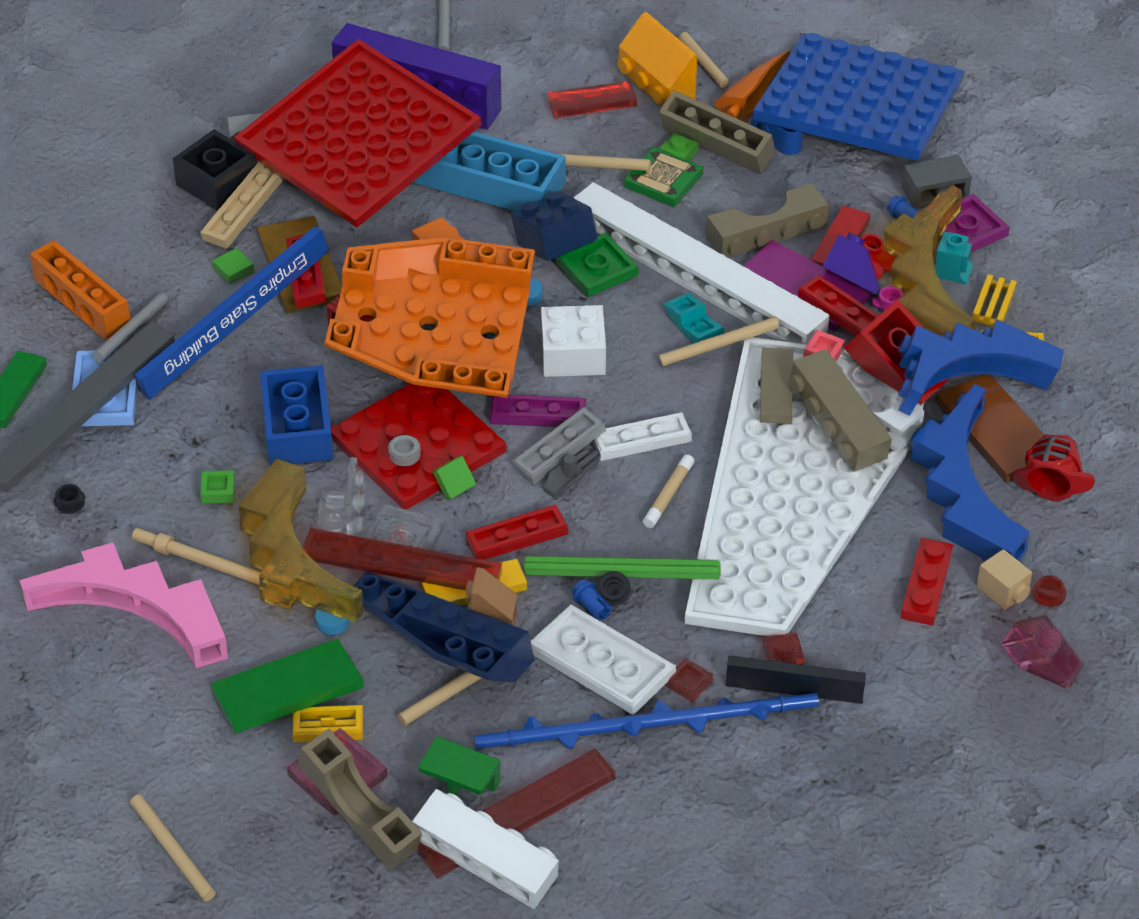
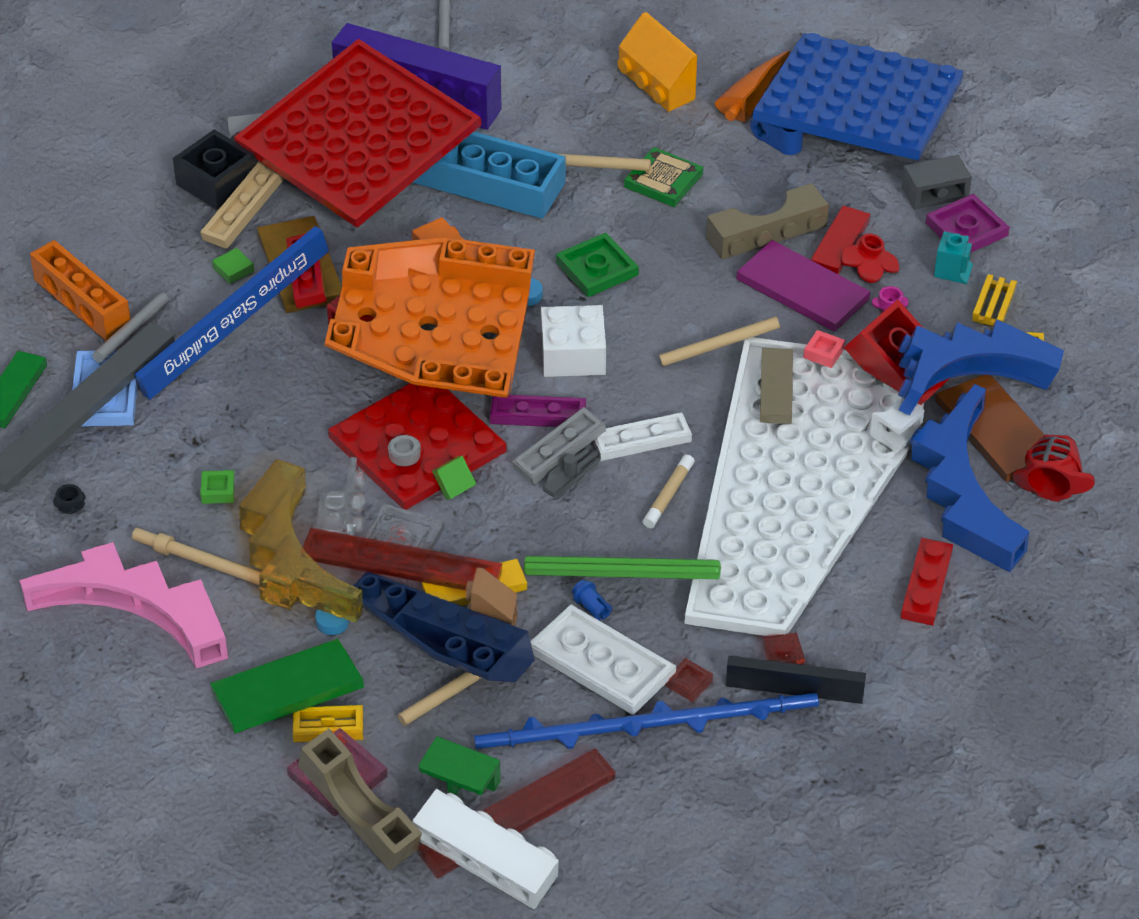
(172, 847): tan bar -> none
(296, 415): blue brick -> none
(516, 533): red tile -> none
(554, 225): dark blue brick -> none
(592, 99): clear red tile -> none
(614, 578): black plate -> none
(680, 146): bright green plate -> none
(691, 318): teal slope -> none
(702, 268): white brick -> none
(705, 61): tan bar -> none
(717, 132): dark tan brick -> none
(838, 304): red tile -> none
(840, 410): dark tan brick -> none
(853, 262): dark purple slope -> none
(899, 206): blue pin -> none
(914, 270): clear yellow arch -> none
(1004, 579): tan brick -> none
(1043, 651): clear pink slope -> none
(1049, 591): clear red plate -> none

